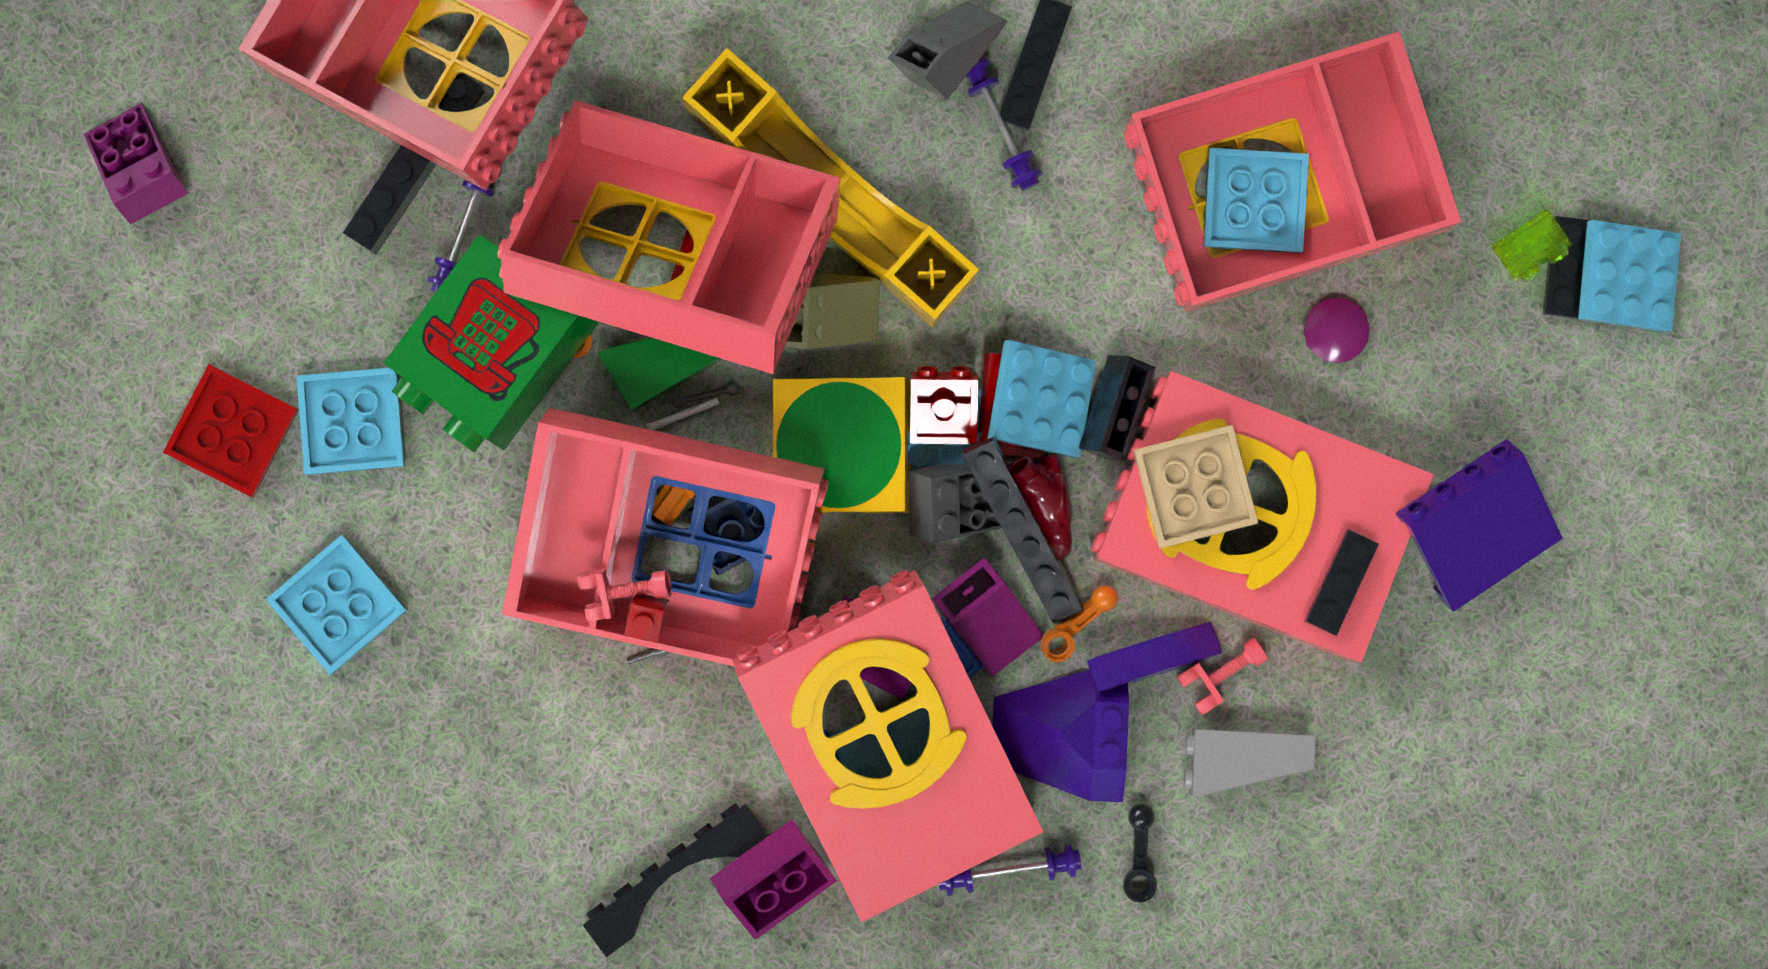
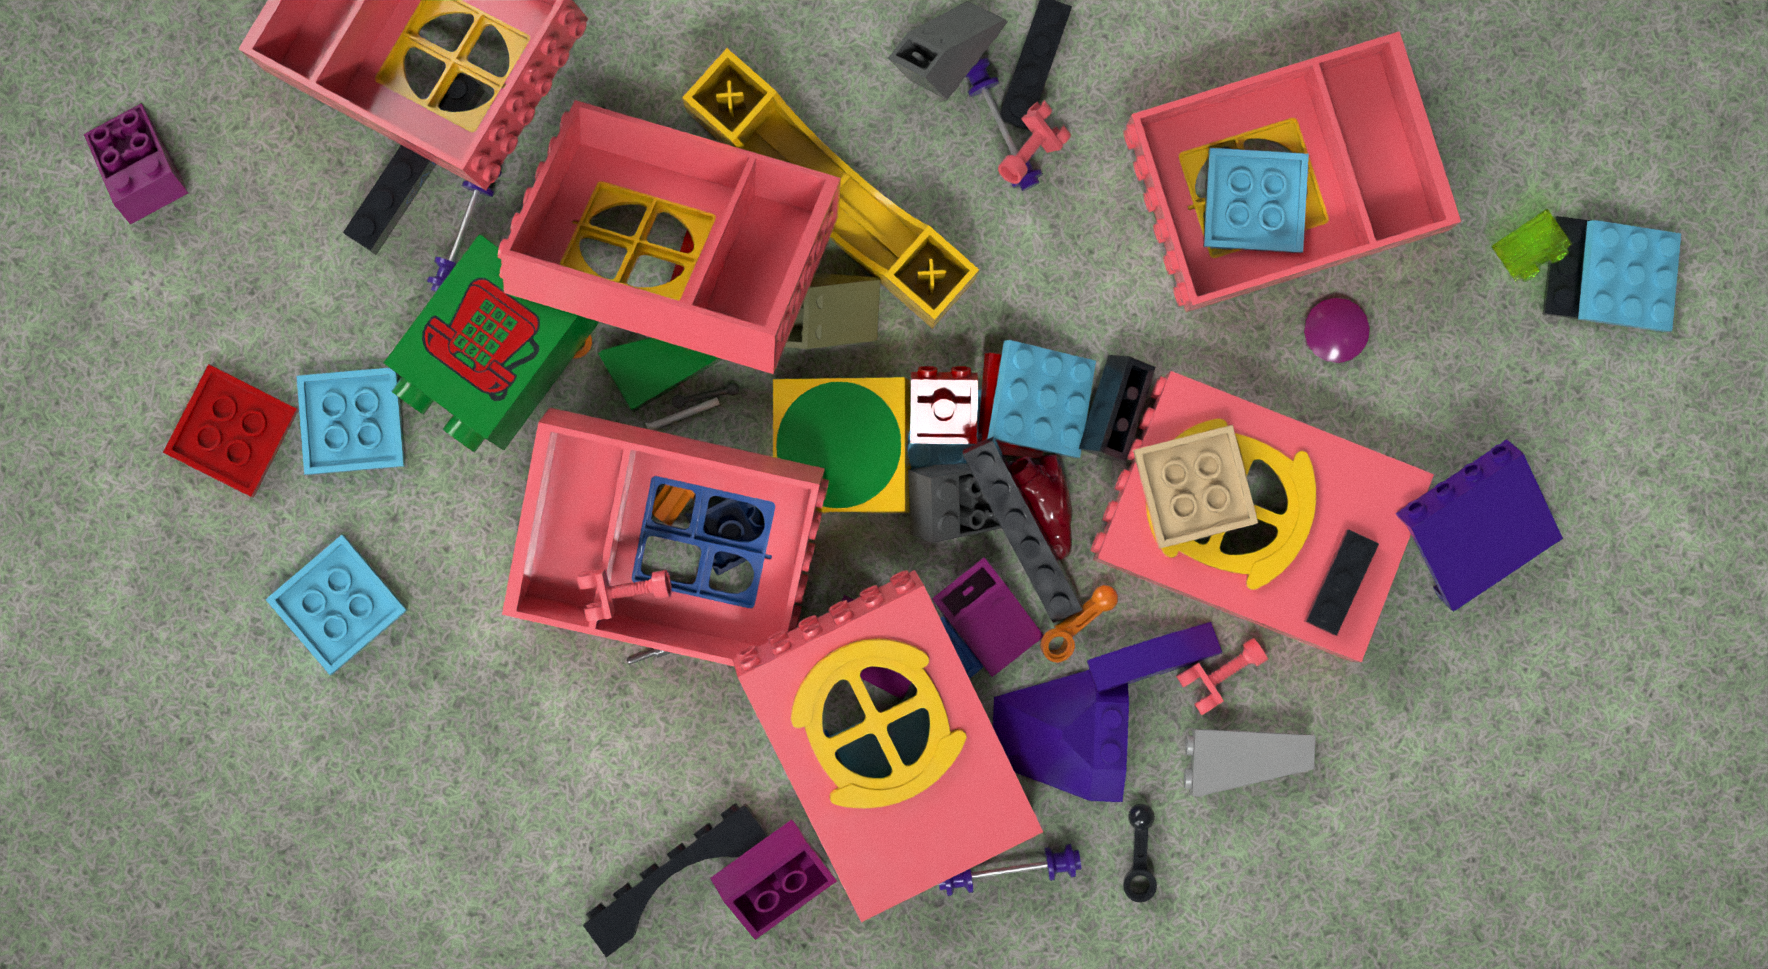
(646, 618): red brick -> none
(1014, 167): none -> coral bar

